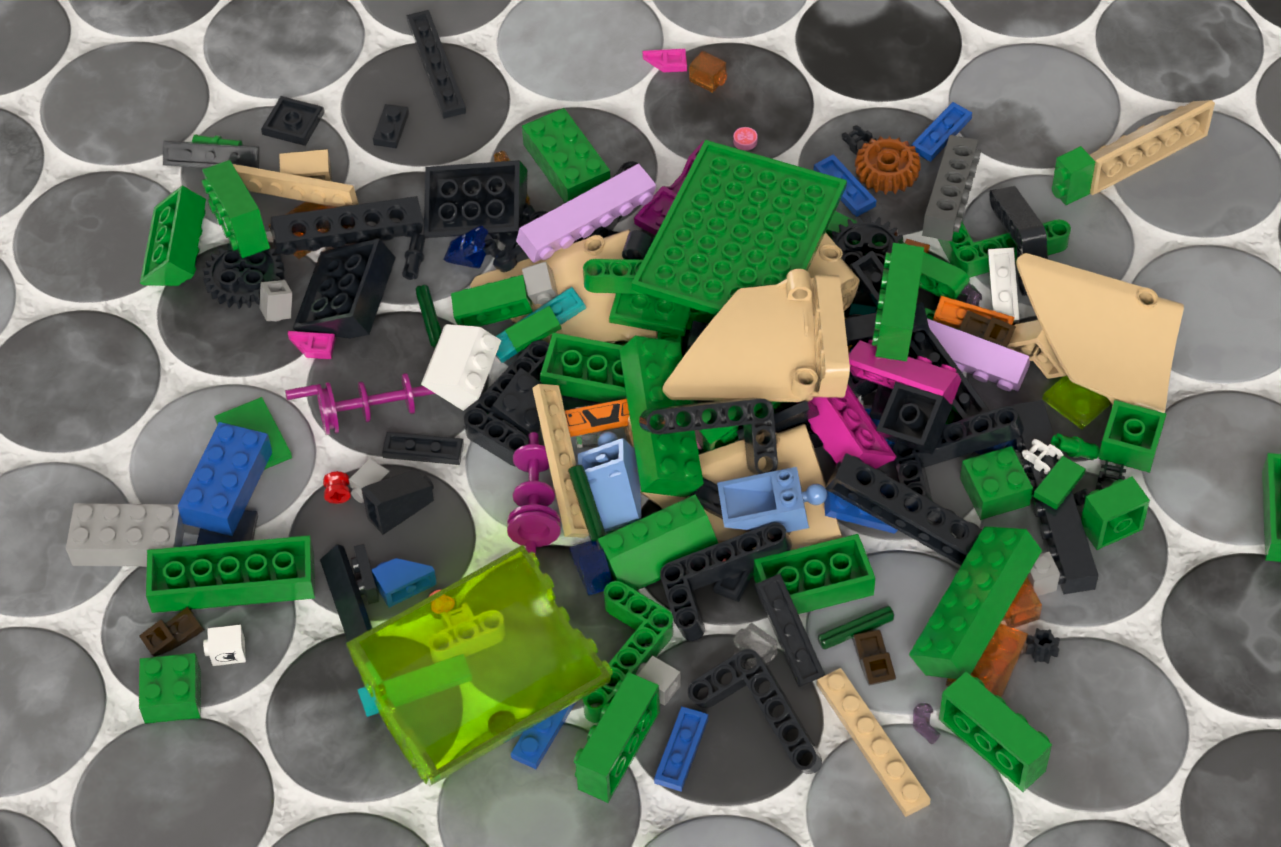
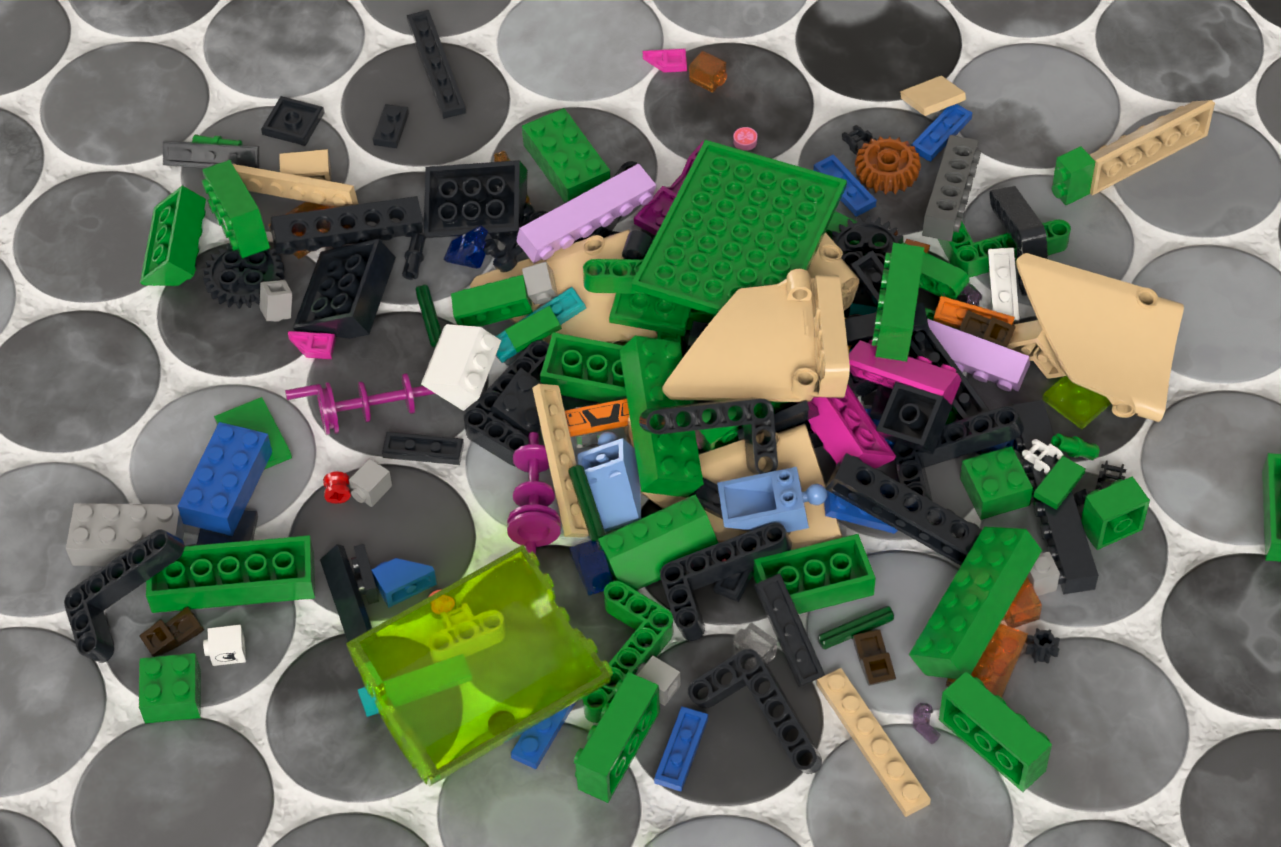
(109, 584): none -> black beam
(396, 499): black slope -> none
(933, 95): none -> tan tile
(1132, 436): green brick -> none

